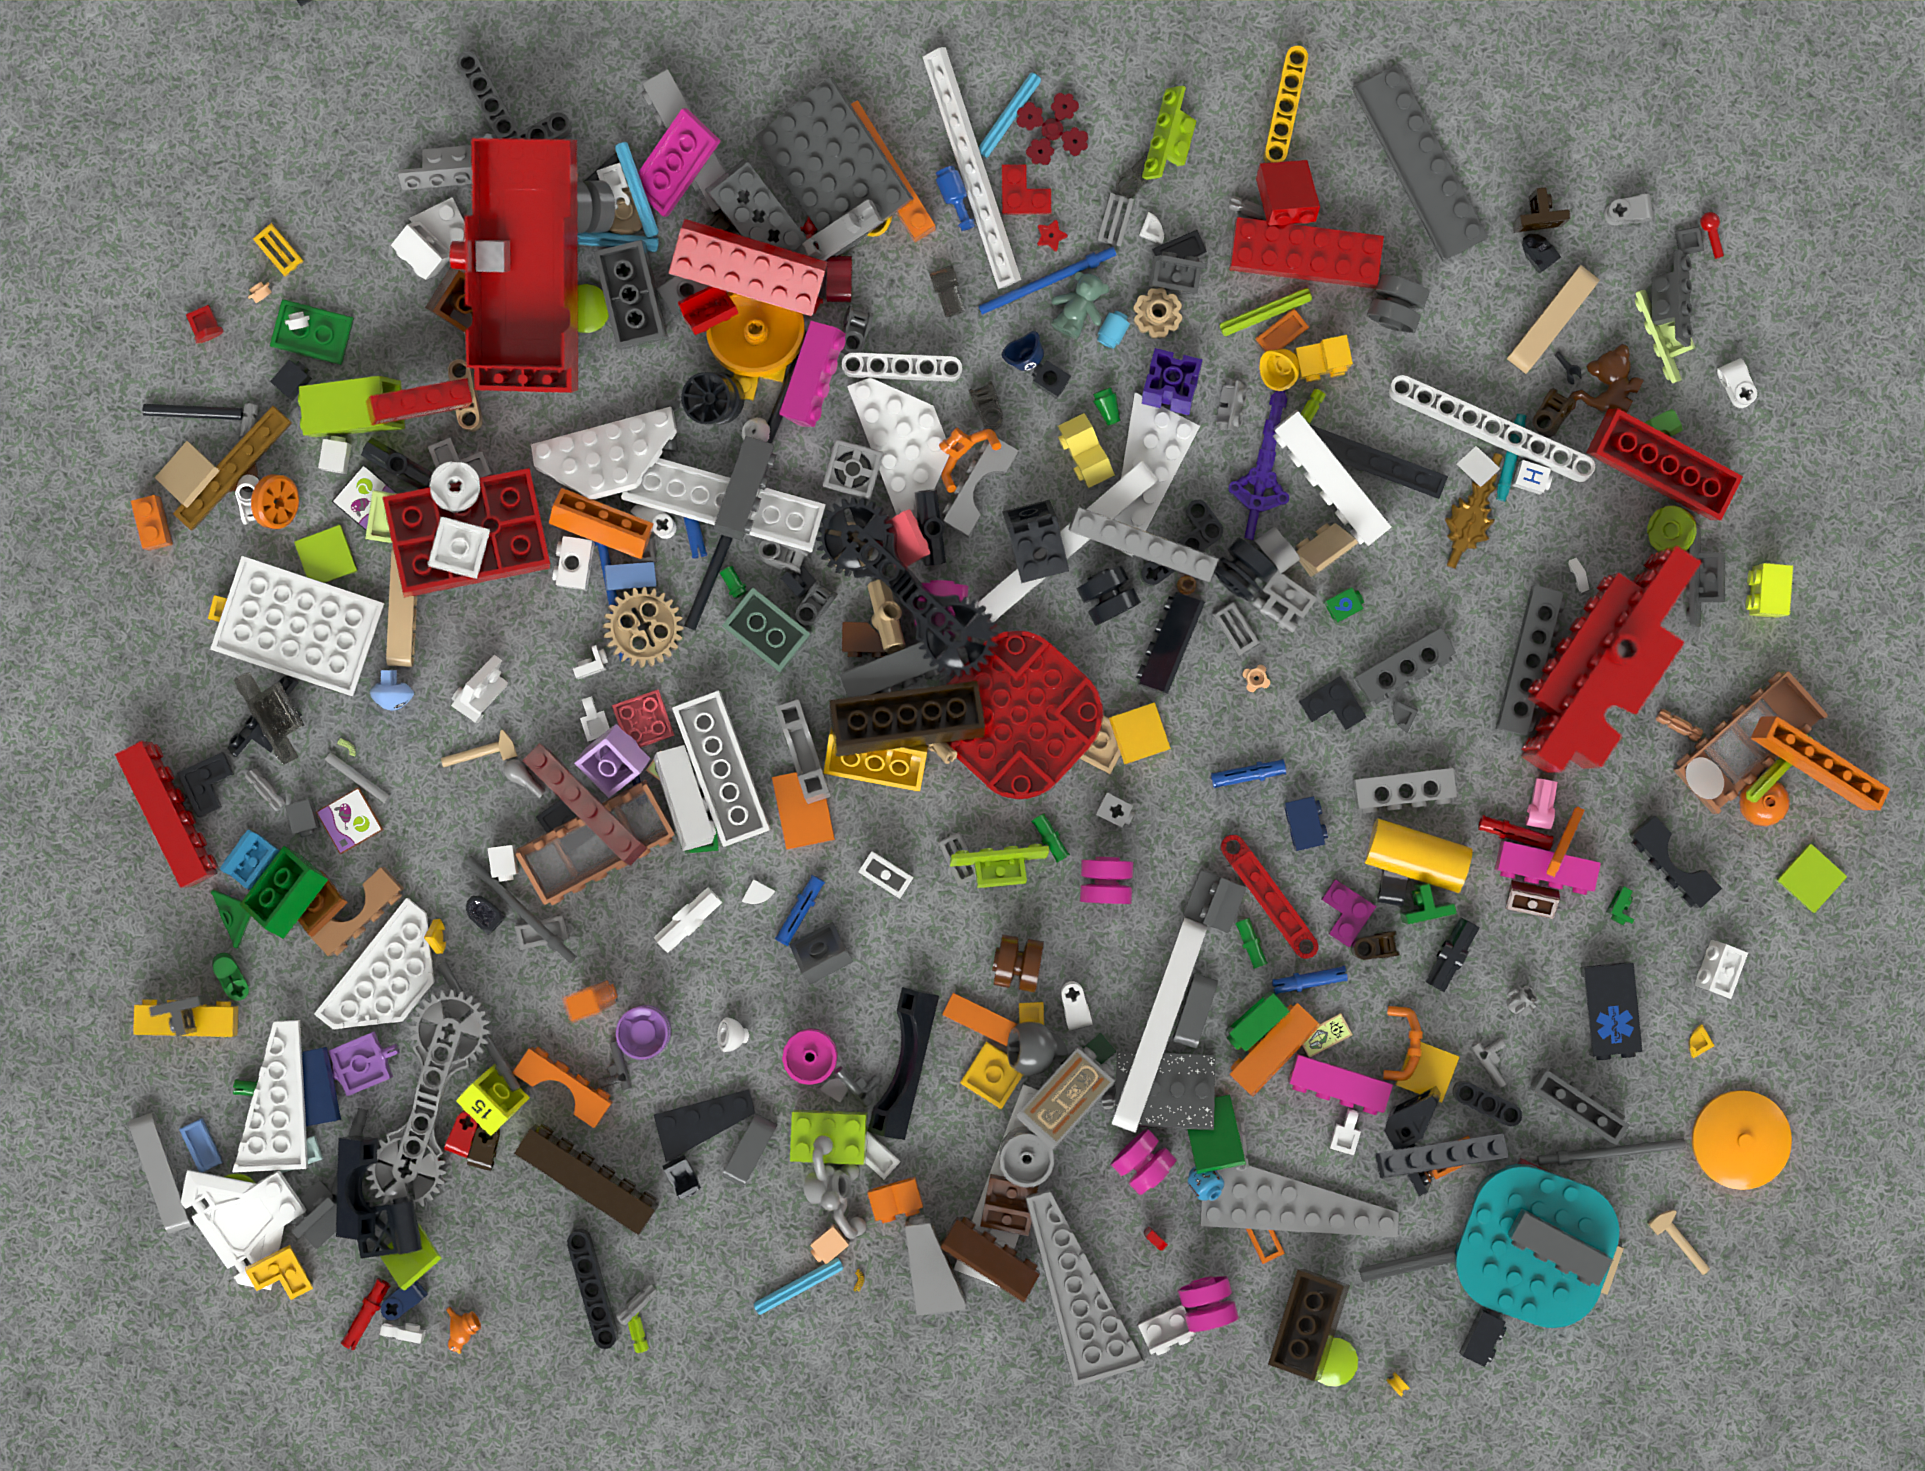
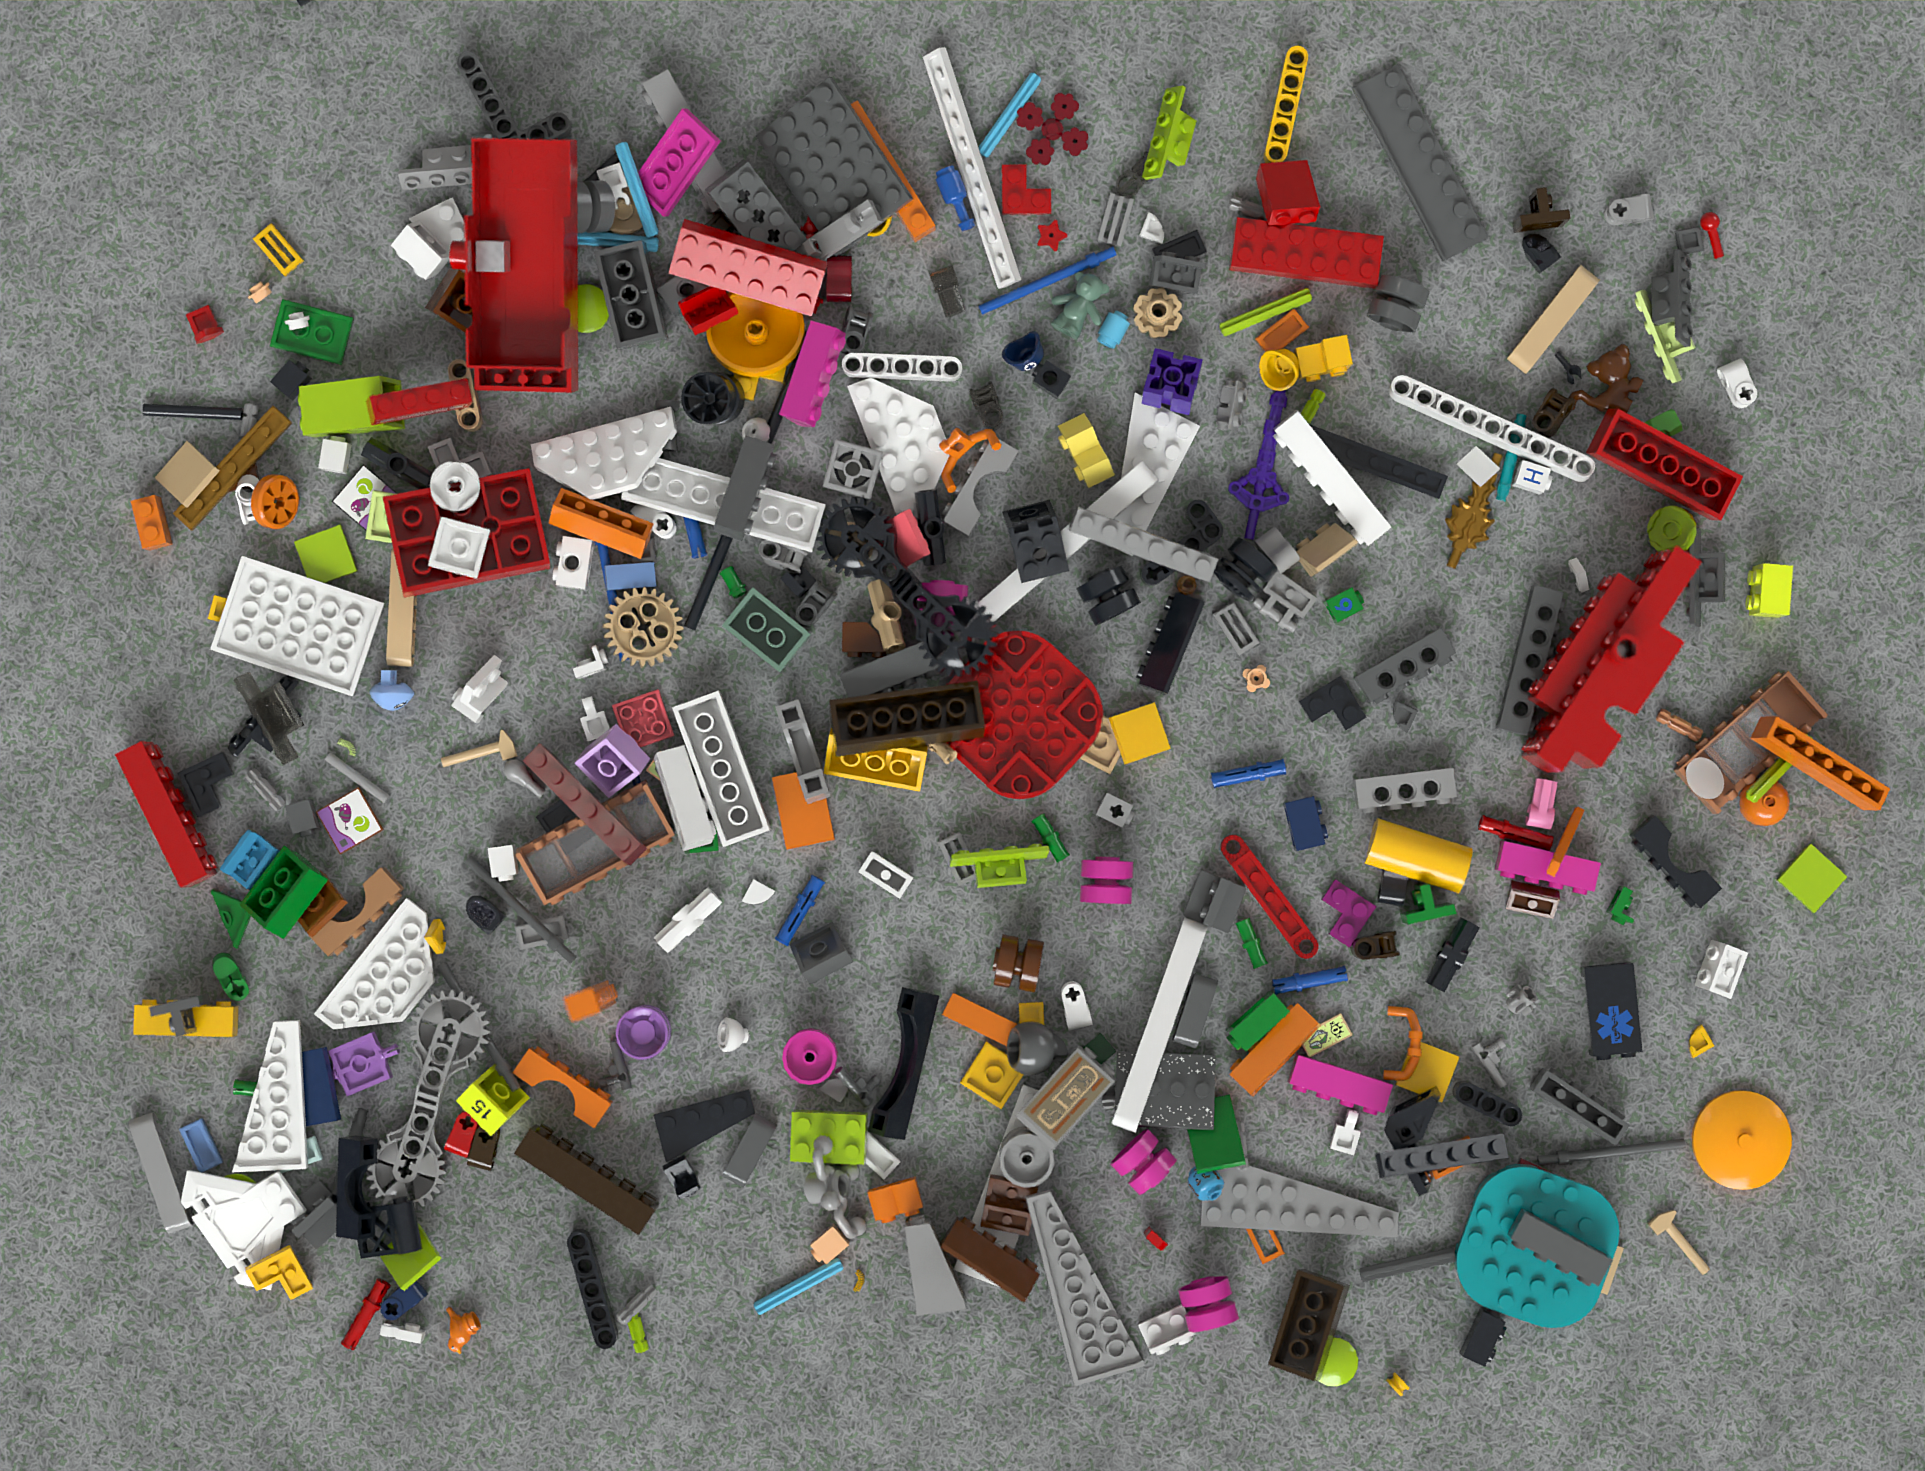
(1107, 405): green cone -> none

